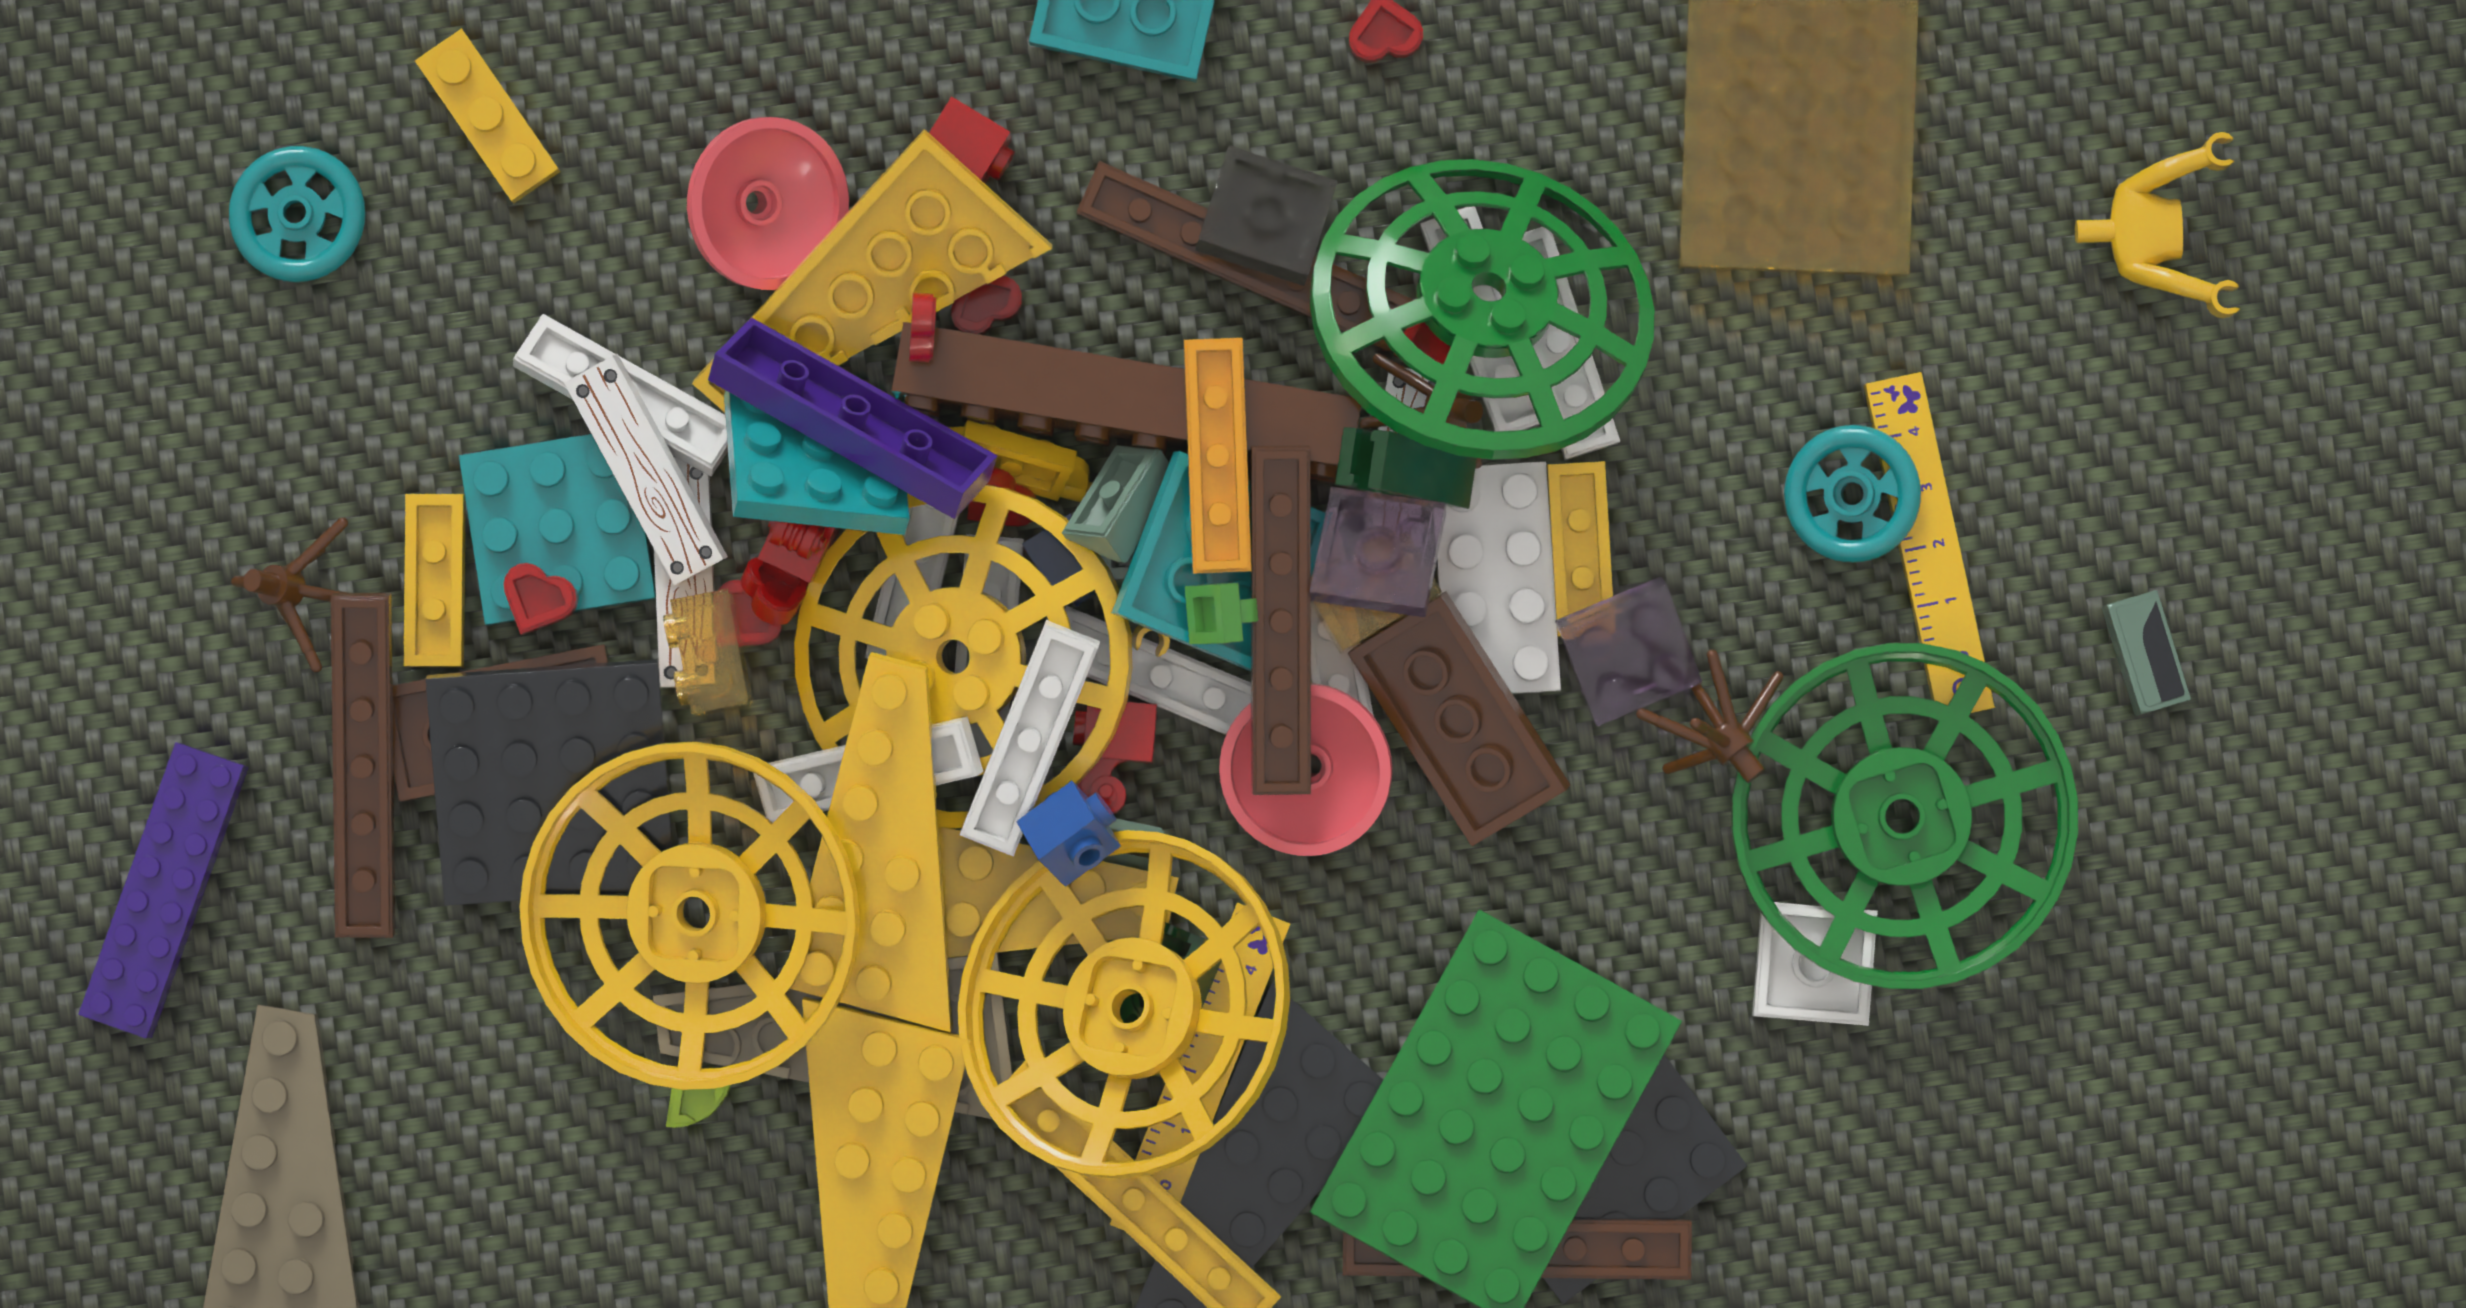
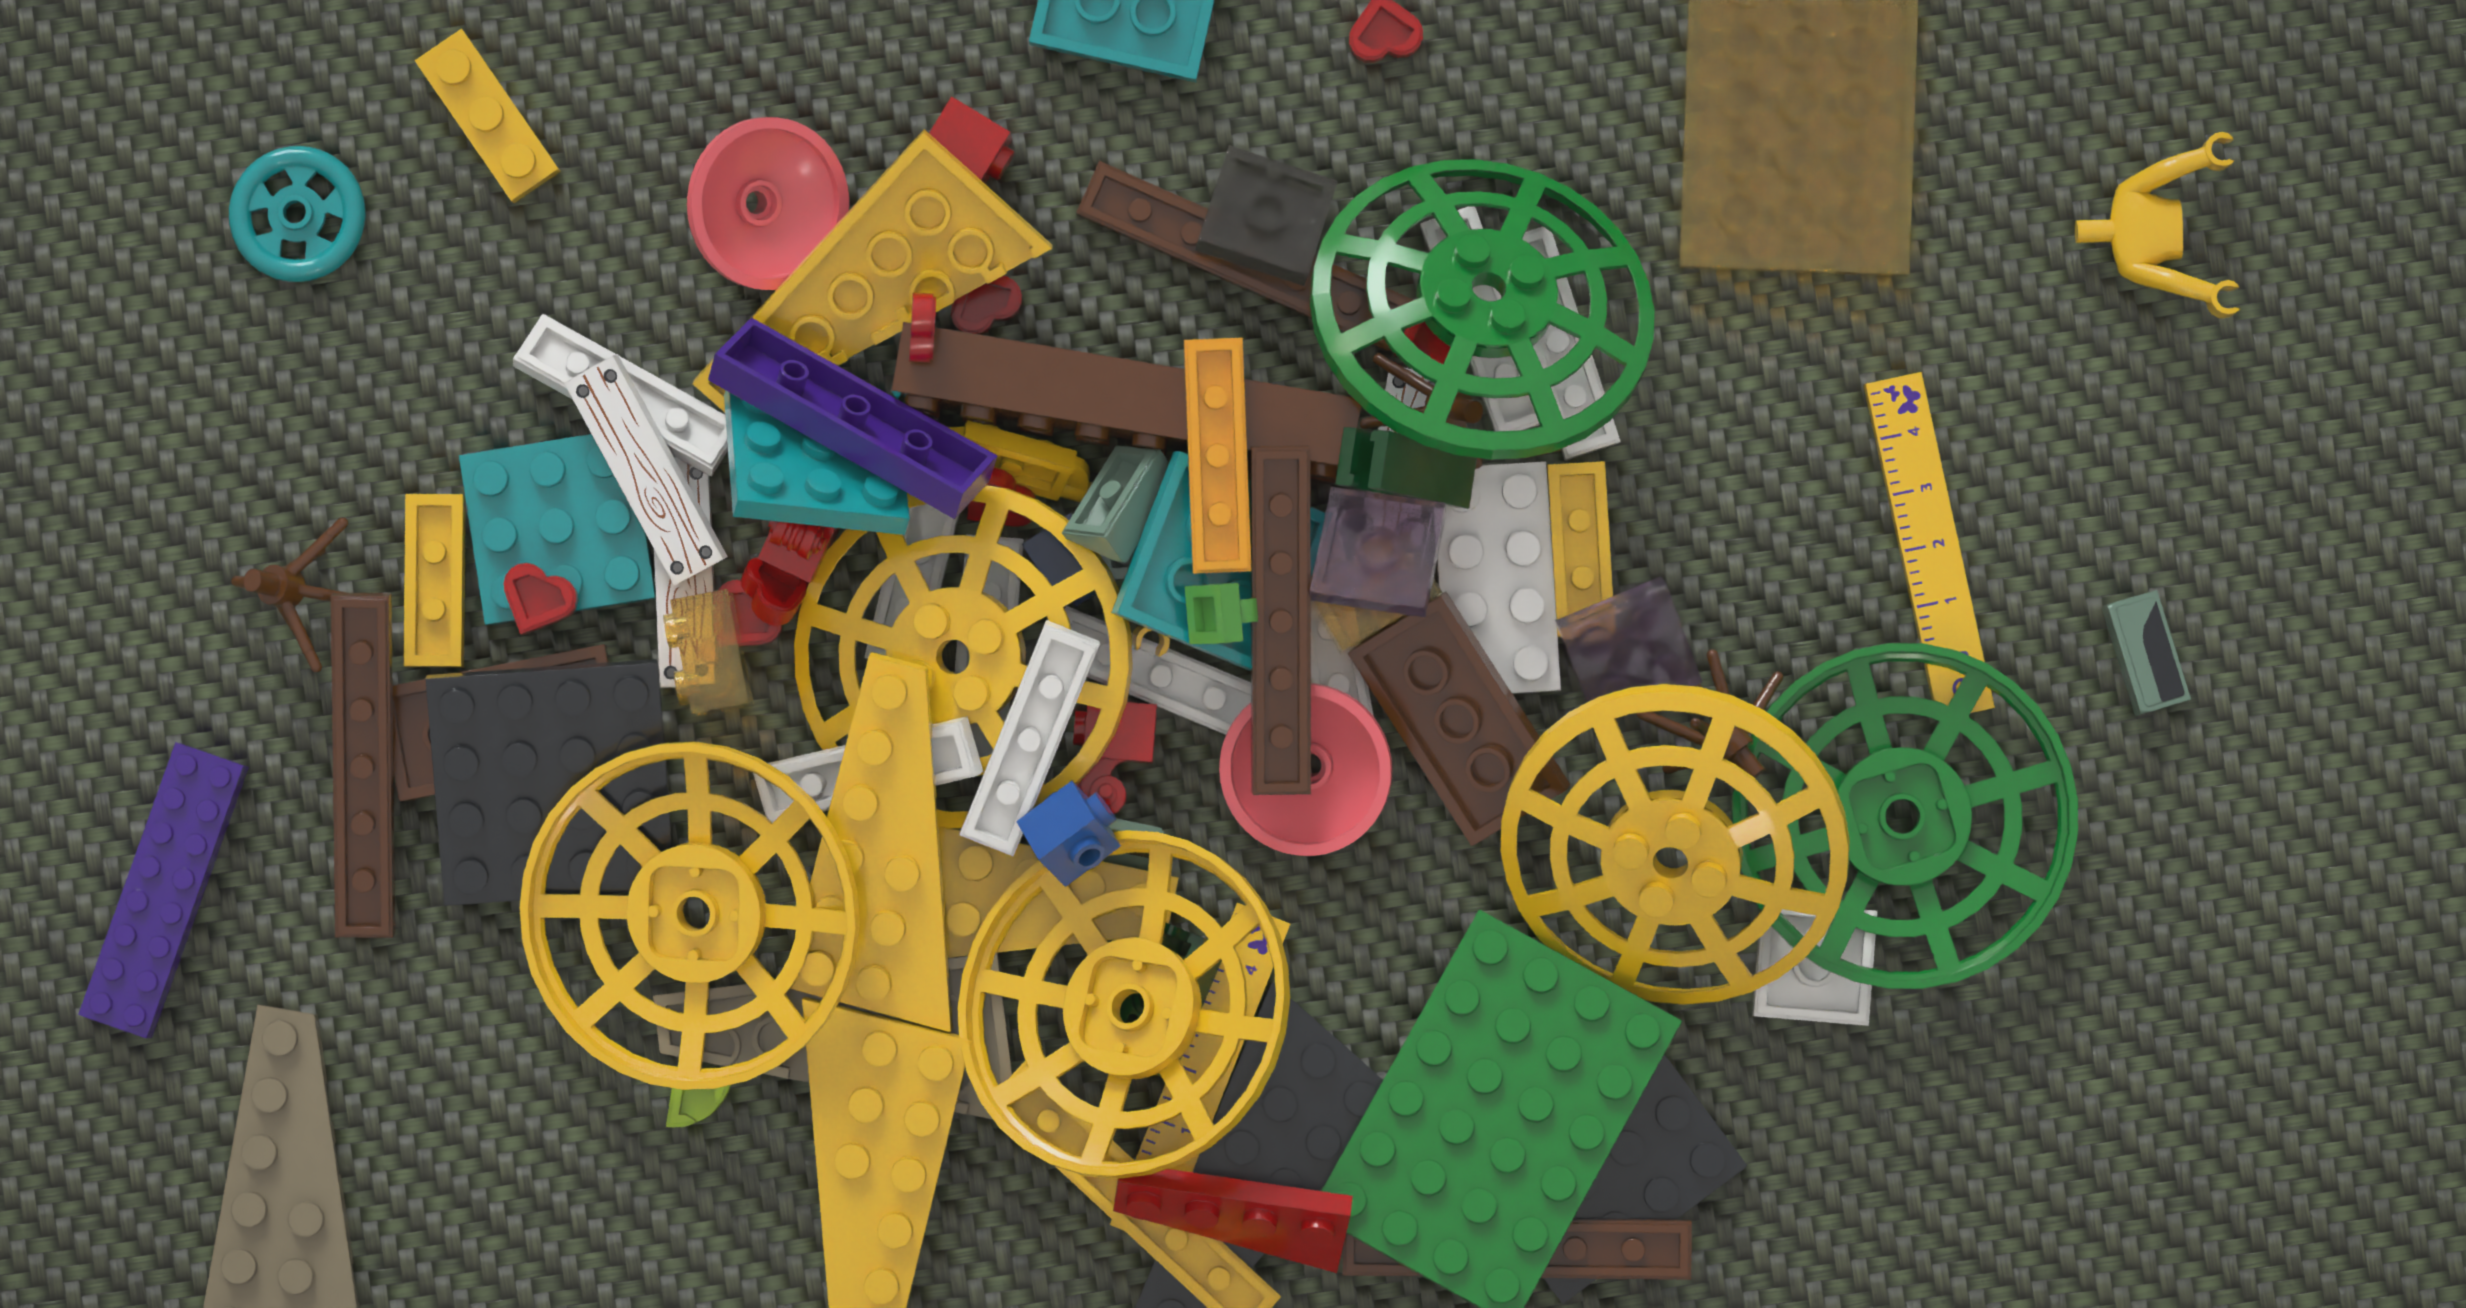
(1250, 1214): none -> red wing
(1682, 822): none -> yellow dish
(1877, 534): teal plate -> none

